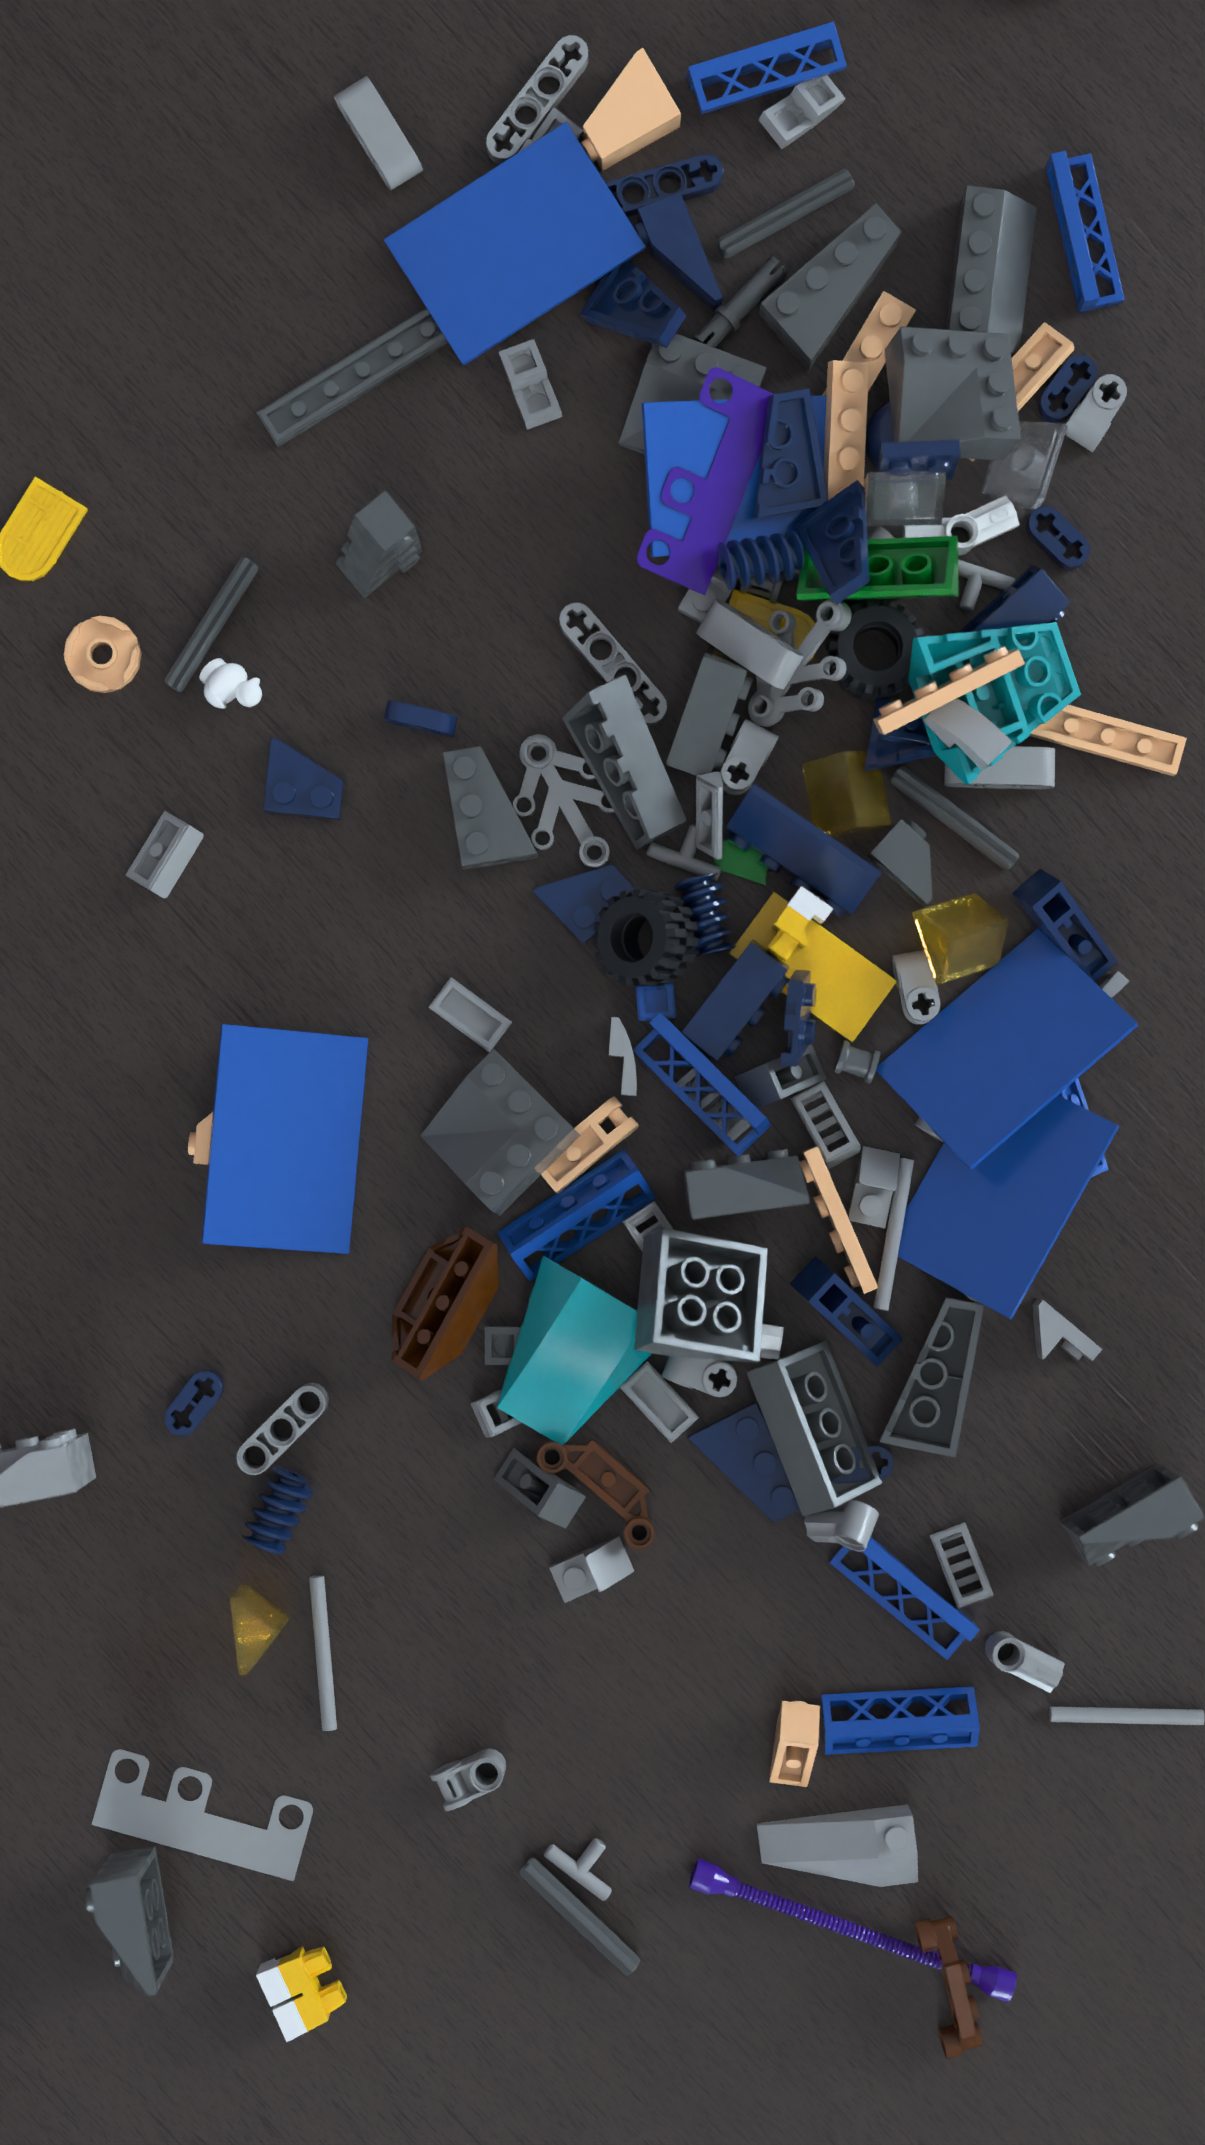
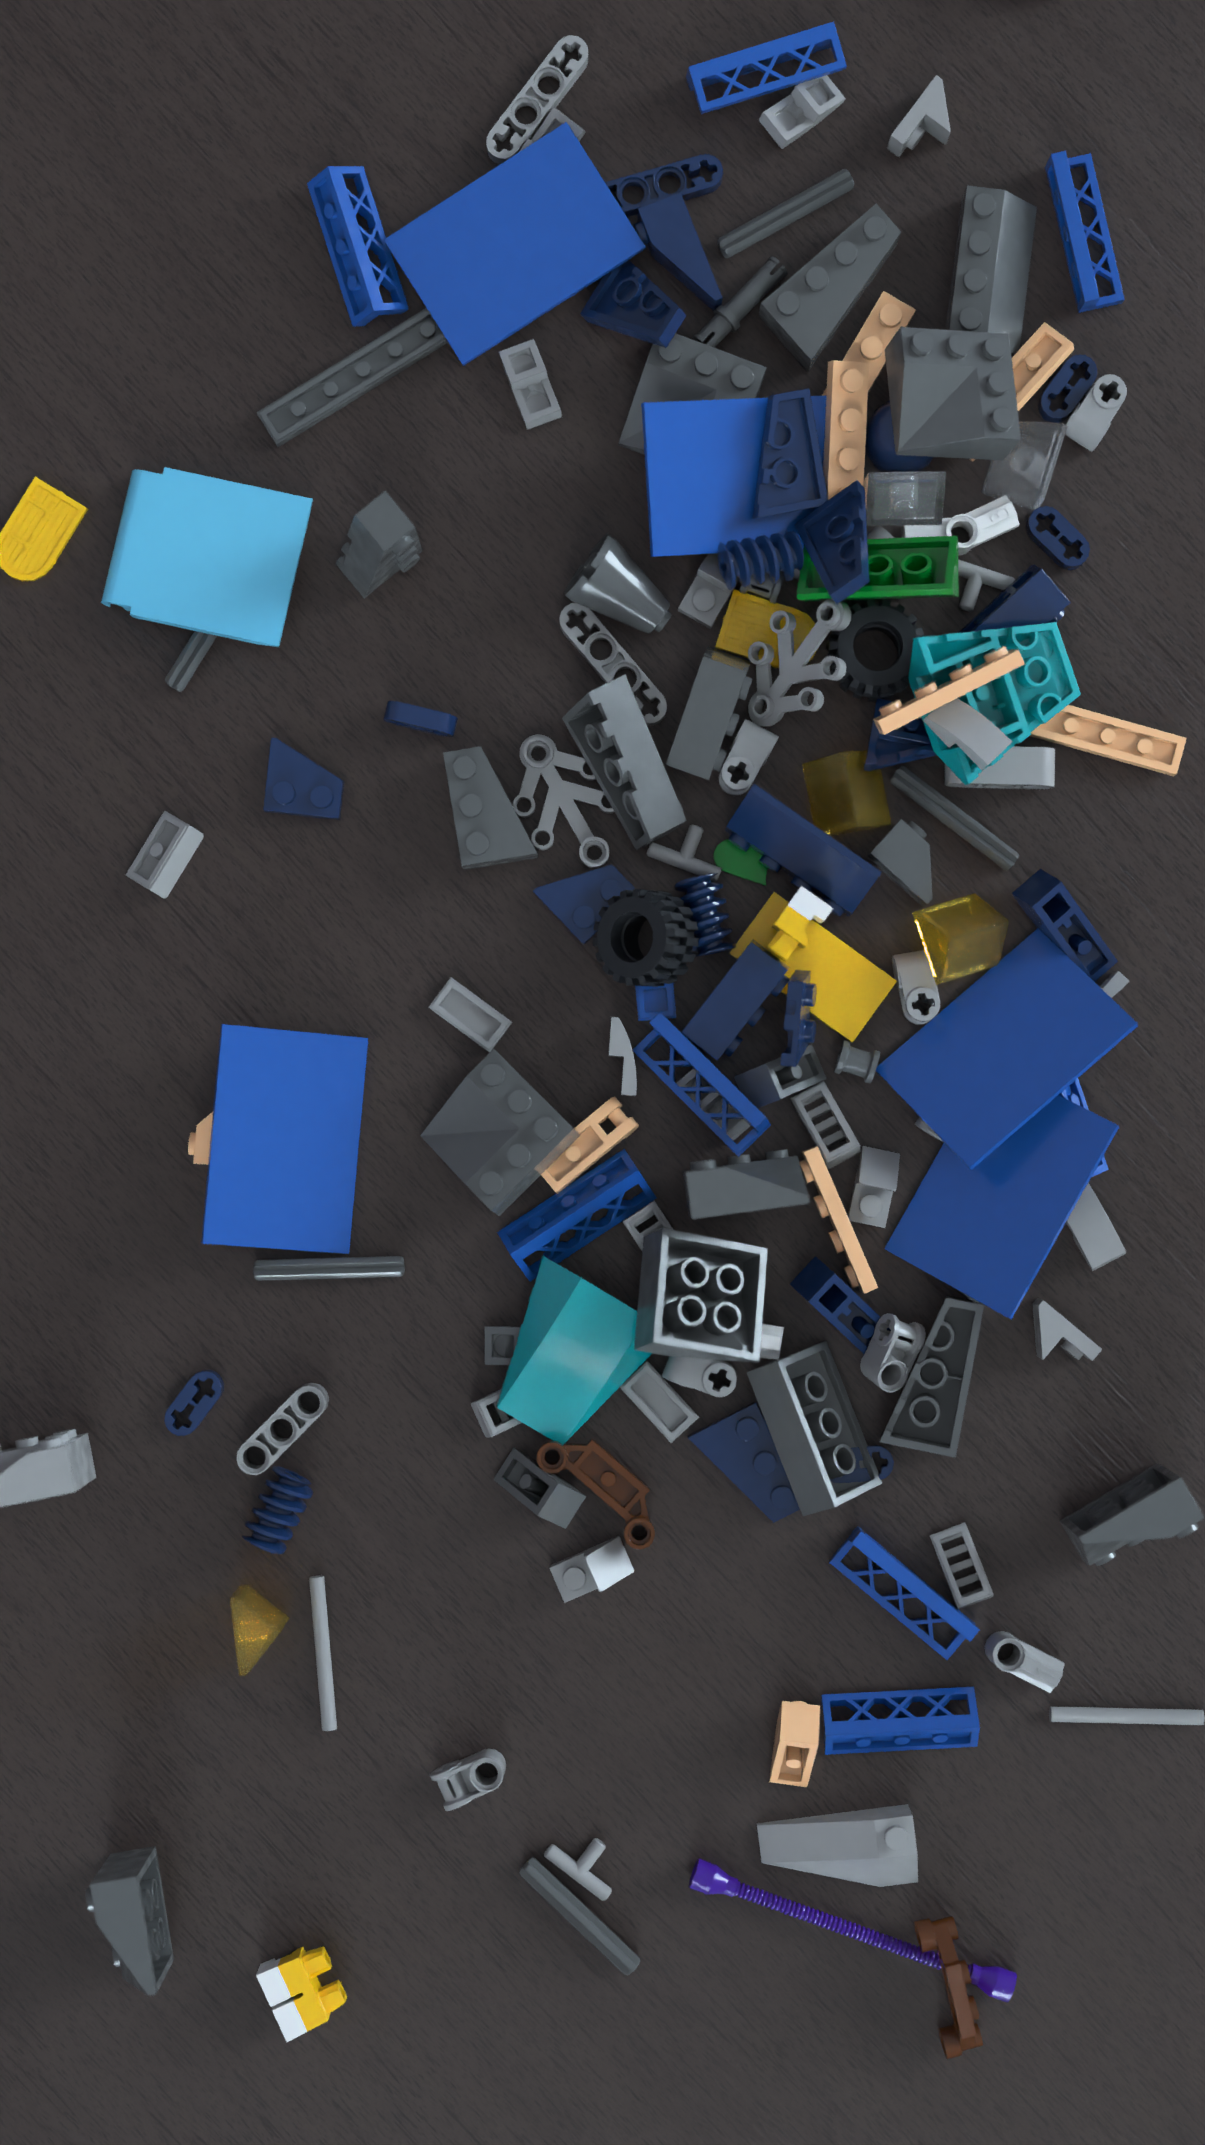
(124, 660): light nougat tile -> none
(187, 1827): light grey piece -> none
(207, 555): none -> medium azure piece
(228, 681): white animal -> none
(329, 1268): none -> dark grey axle
(350, 242): none -> blue fence
(378, 133): light grey beam -> none
(444, 1302): reddish brown wedge -> none
(618, 588): none -> dark grey cone
(630, 114): light nougat slope -> none
(709, 813): light grey slope -> none
(718, 496): dark purple piece -> none
(749, 644): light grey beam -> none
(846, 1525): light grey piece -> none
(893, 1235): light grey bar -> none
(893, 1352): none -> light grey piece
(919, 456): dark blue wing -> none
(927, 113): none -> light grey slope
(1094, 1231): none -> light grey slope

